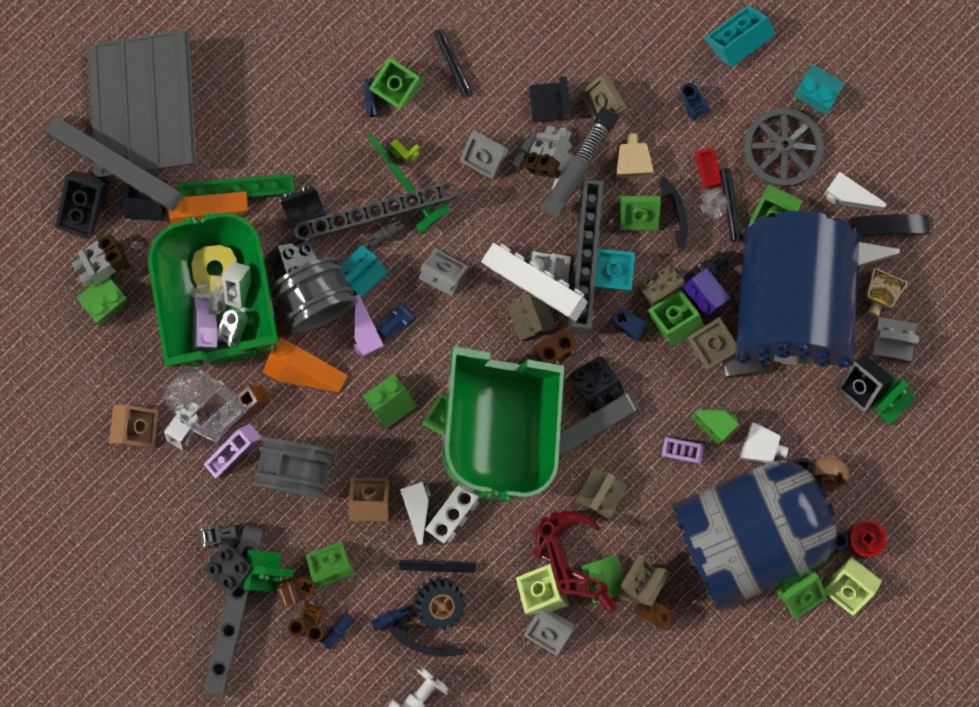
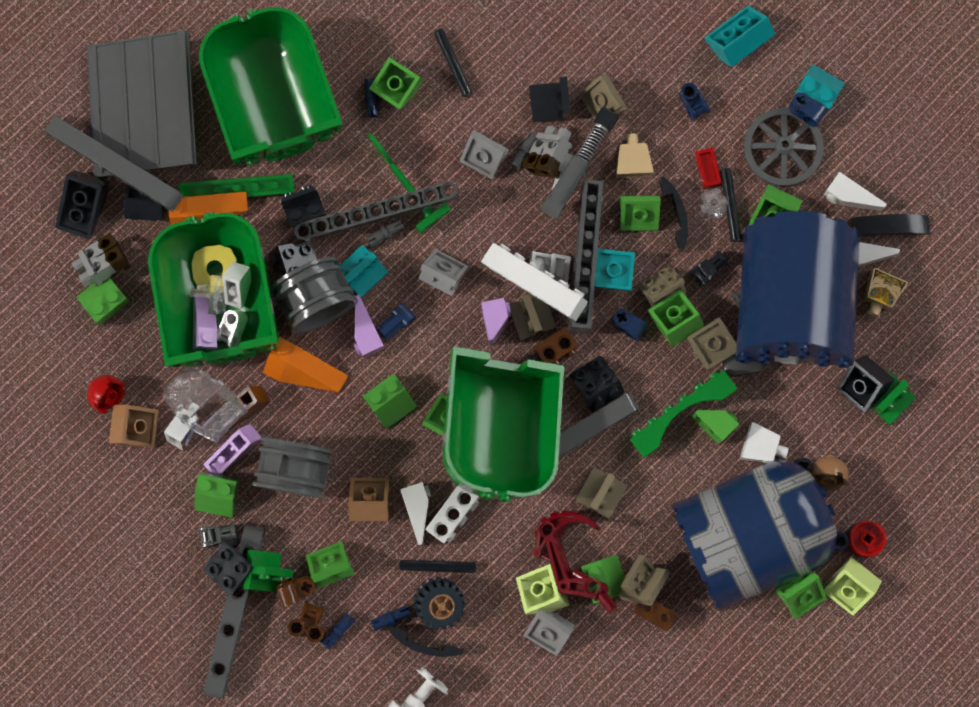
(105, 392): none -> red cylinder
(216, 494): none -> bright green slope
(268, 86): none -> green cylinder
(401, 152): lime bracket -> none
(495, 317): none -> lavender slope
(700, 450): lavender slope -> none
(706, 292): dark purple slope -> none
(715, 389): none -> green arch
(809, 110): none -> dark blue piece
(895, 339): light grey bracket -> none

